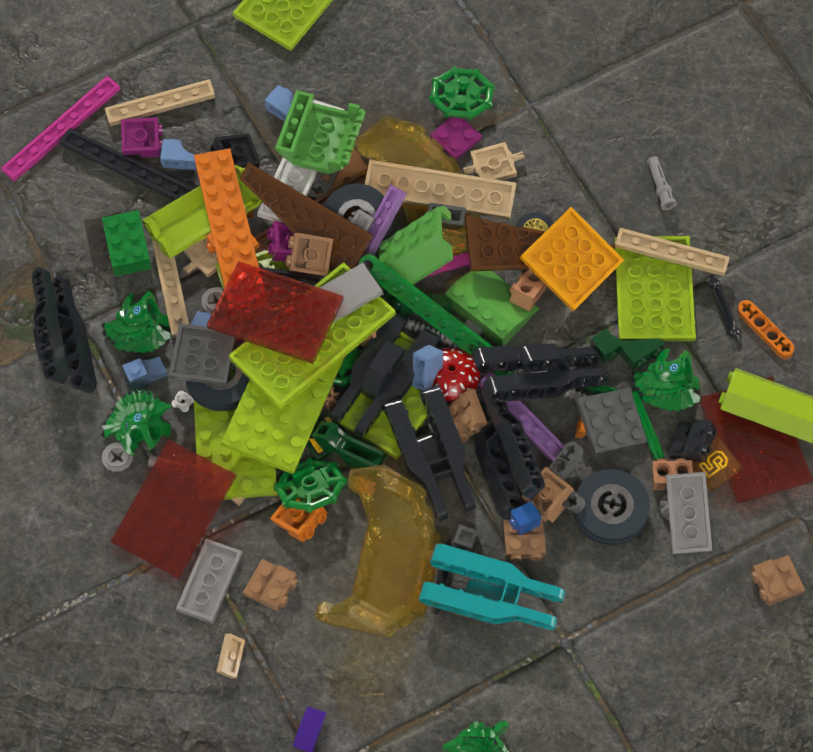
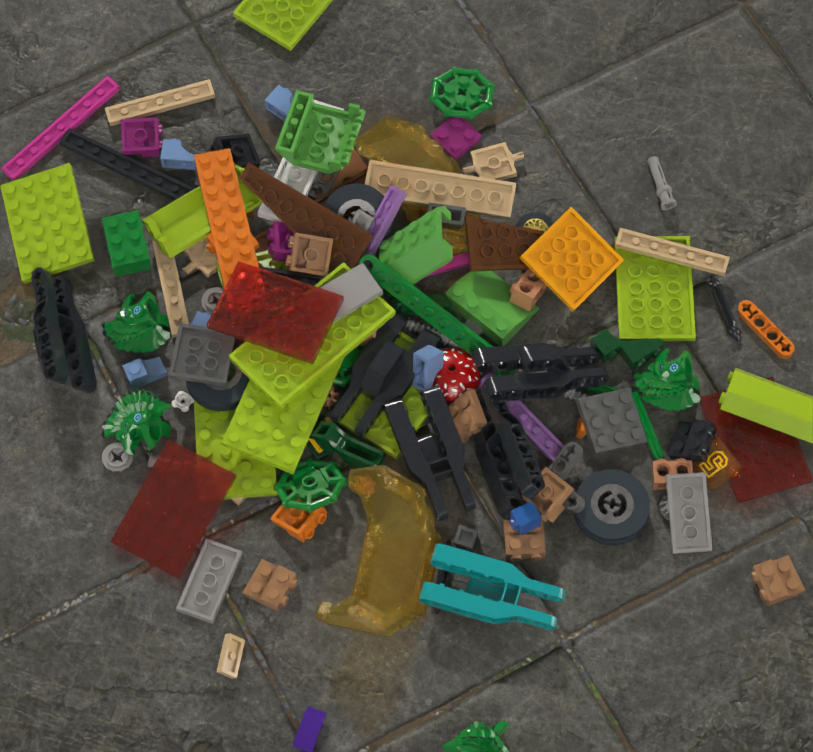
(47, 222): none -> lime plate

